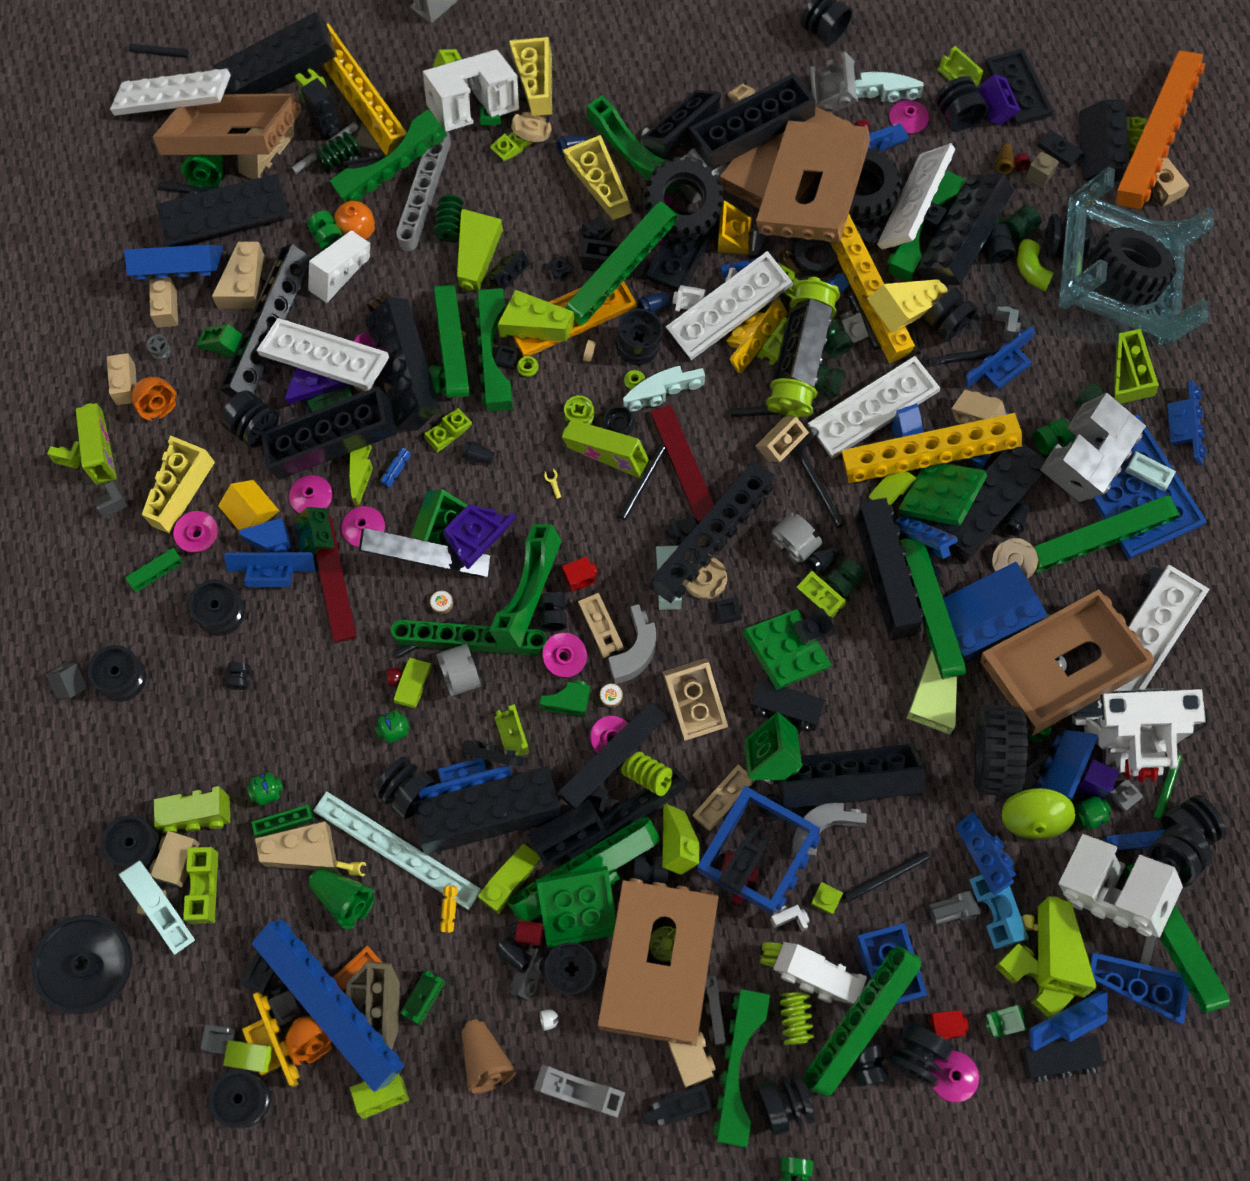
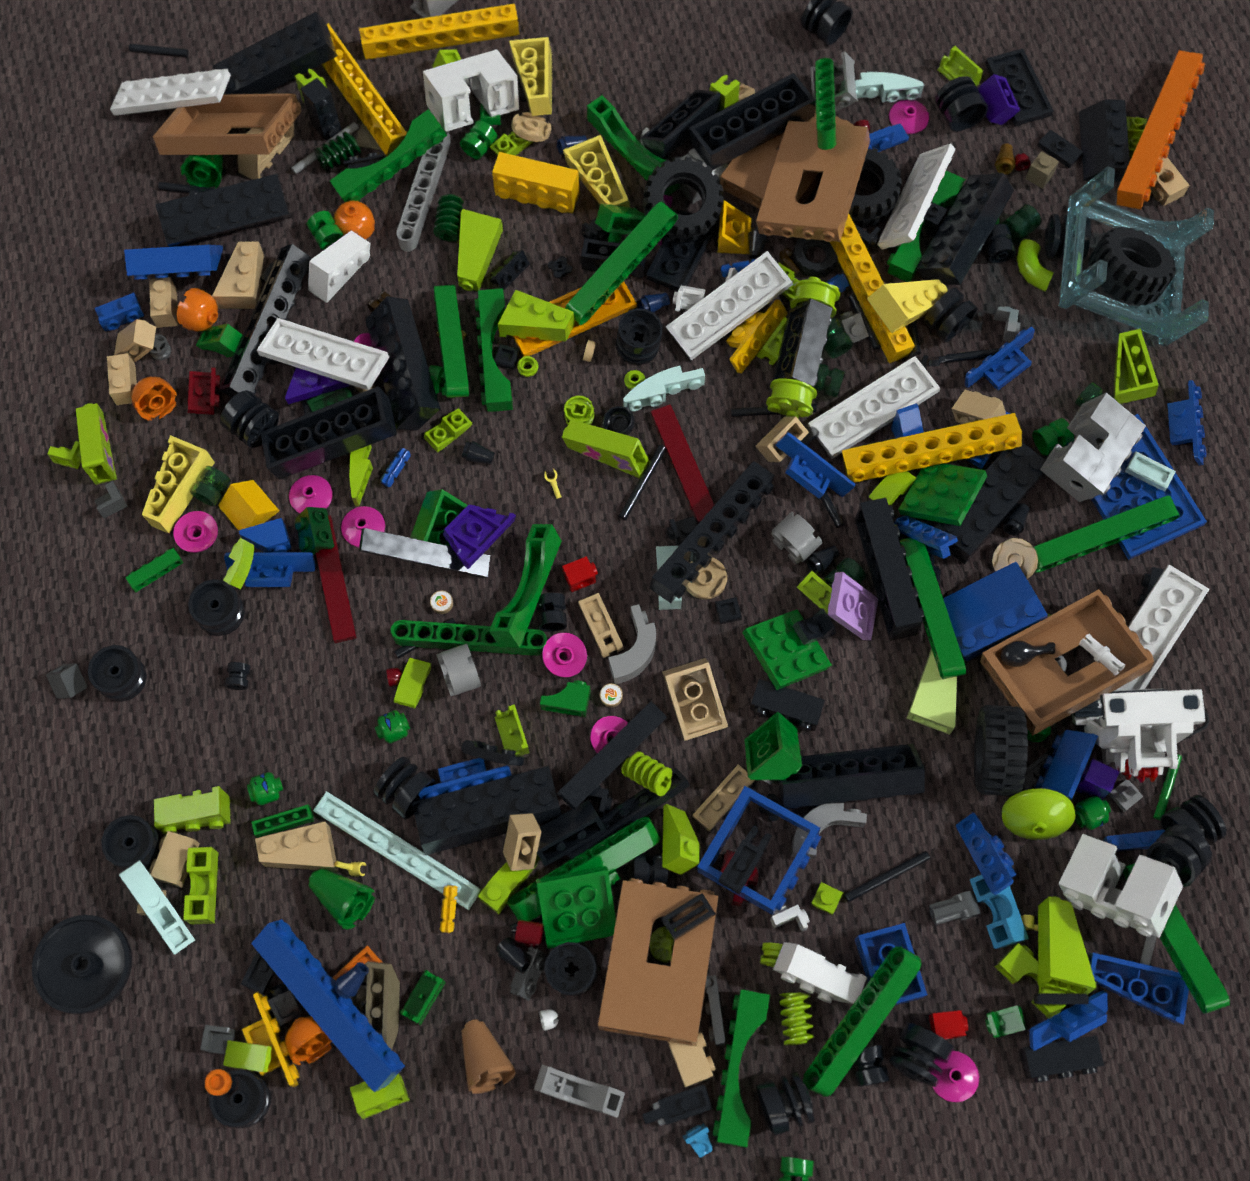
(119, 312): none -> blue bracket
(136, 339): none -> tan brick
(197, 311): none -> orange cylinder
(202, 392): none -> dark red bracket
(210, 486): none -> clear green wheel
(218, 1082): none -> orange tile
(242, 554): none -> lime slope
(350, 982): none -> dark blue cone
(439, 31): none -> yellow brick
(478, 140): none -> green wheel
(522, 842): none -> tan brick
(536, 182): none -> yellow brick
(618, 220): none -> green brick
(670, 927): none -> black tile
(699, 1140): none -> dark azure brick
(728, 93): none -> lime hinge
(811, 469): none -> blue bracket
(825, 104): none -> green beam
(852, 606): none -> lavender plate
(1021, 653): none -> black piece
(1061, 998): none -> black tile
(1102, 654): none -> white pin

